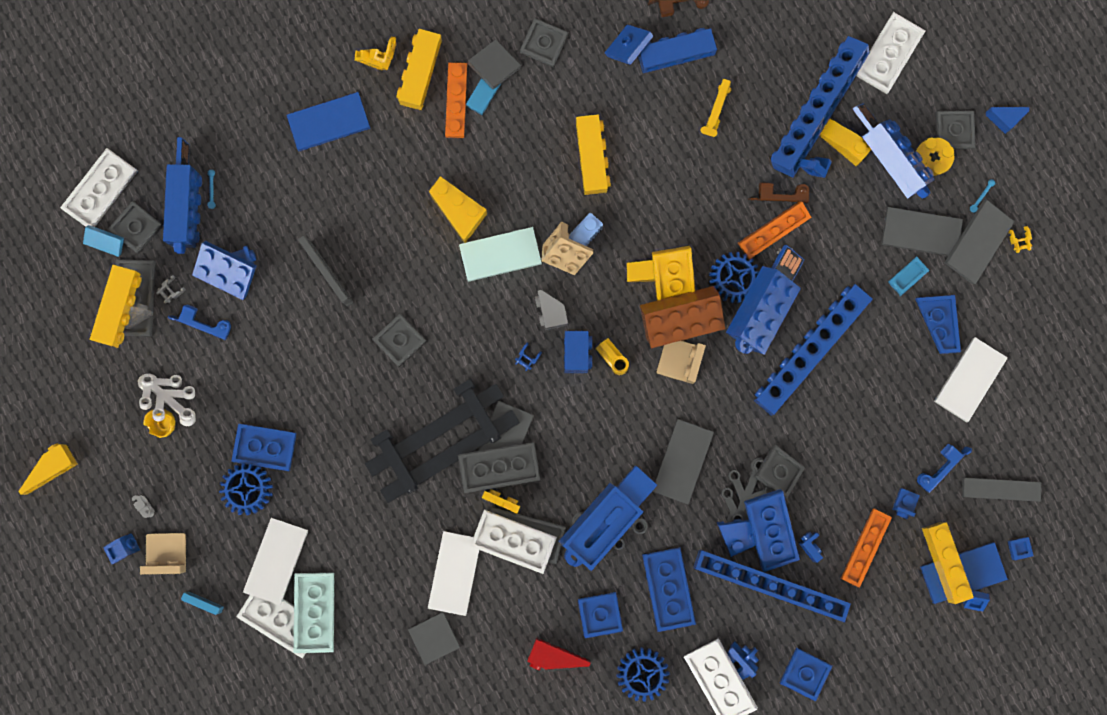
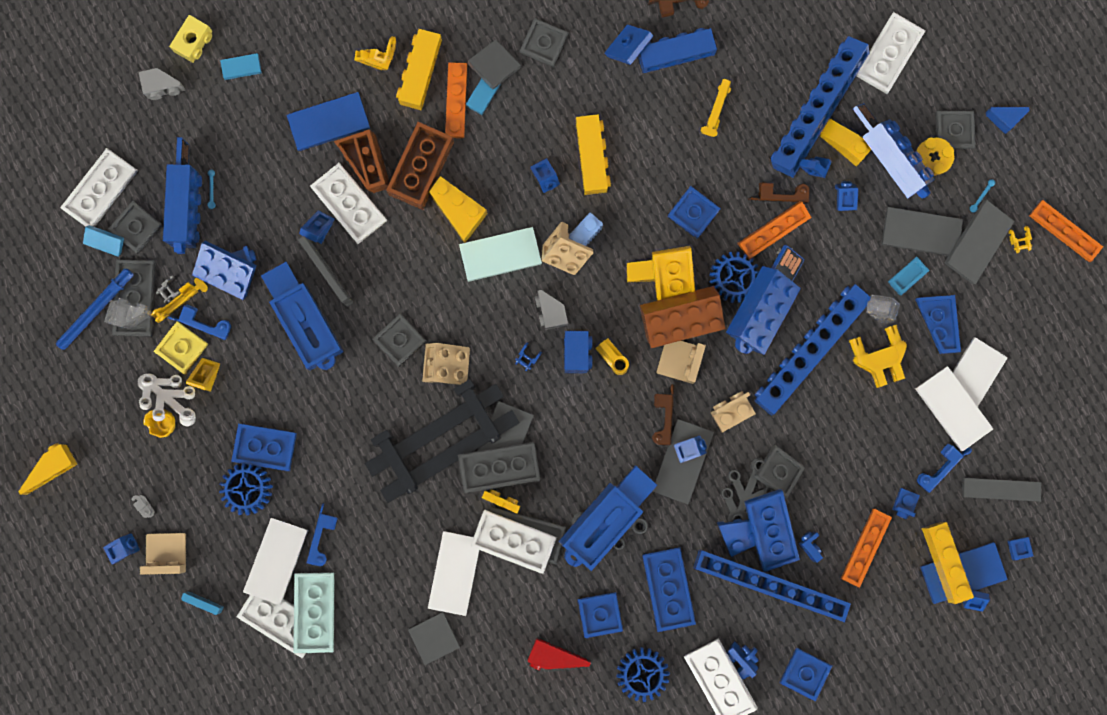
(94, 309): none -> blue axle
(115, 306): yellow brick -> none
(158, 83): none -> light grey slope
(181, 347): none -> light yellow tile
(187, 291): none -> yellow piece
(190, 29): none -> light yellow brick
(204, 374): none -> yellow slope
(240, 66): none -> dark azure tile
(302, 319): none -> blue piece
(317, 227): none -> blue slope
(324, 521): none -> blue piece
(348, 203): none -> white tile
(366, 159): none -> dark orange wedge
(420, 165): none -> dark orange brick
(446, 363): none -> tan bracket
(545, 175): none -> blue bracket
(664, 401): none -> reddish brown piece
(690, 449): none -> bracket
(693, 212): none -> blue plate
(732, 413): none -> tan bracket
(846, 196): none -> blue bracket
(882, 359): none -> yellow connector
(883, 308): none -> clear slope
(954, 408): none -> white tile
(1066, 231): none -> orange plate

